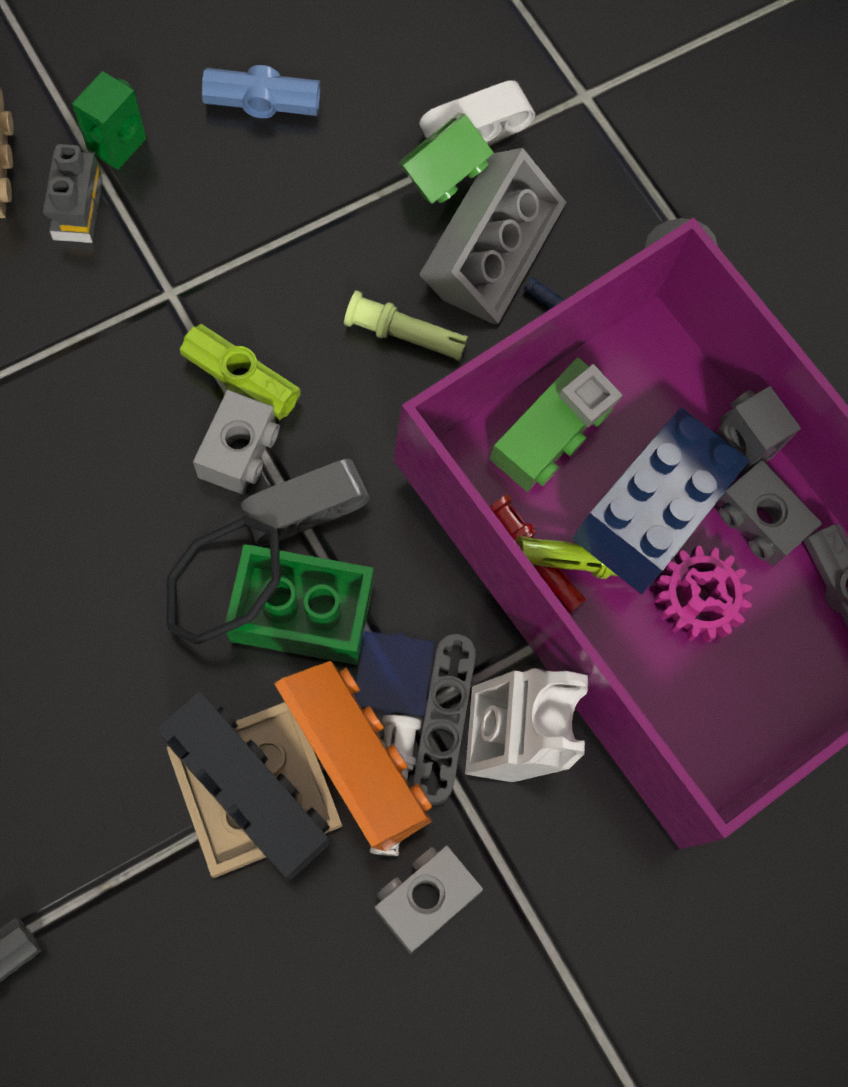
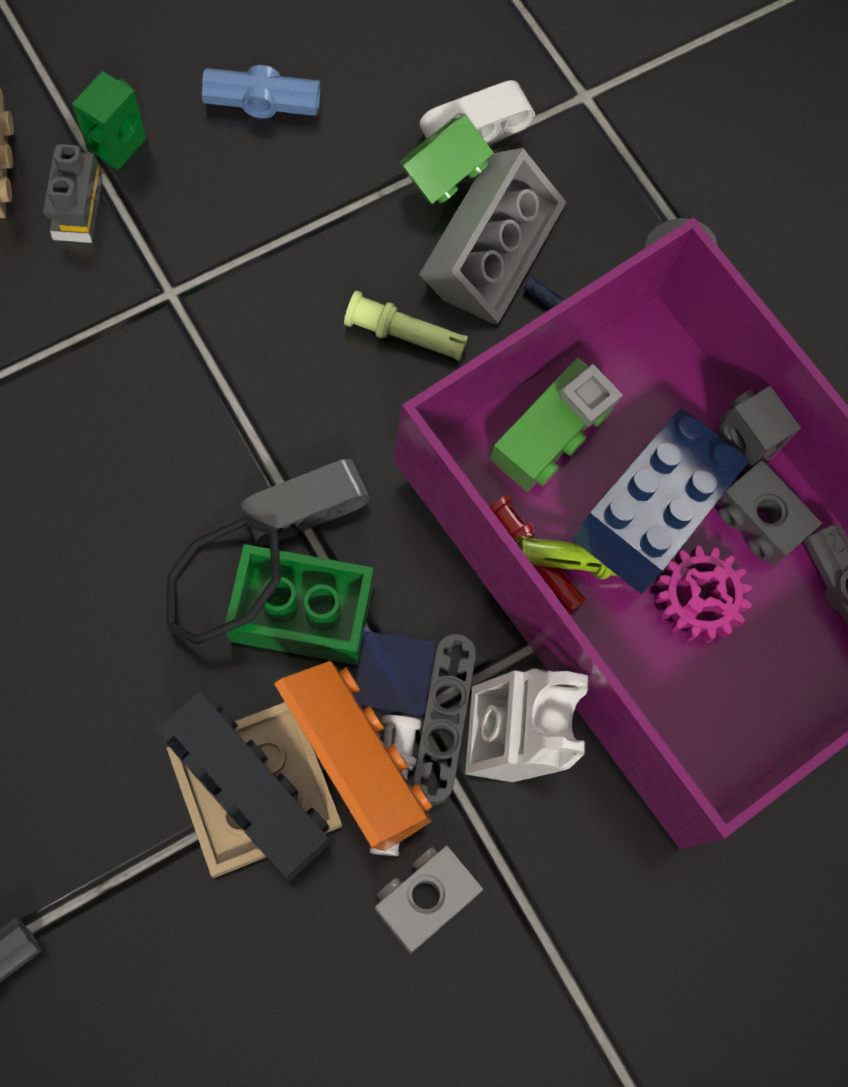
(221, 358): lime piece -> none
(234, 420): light grey brick -> none

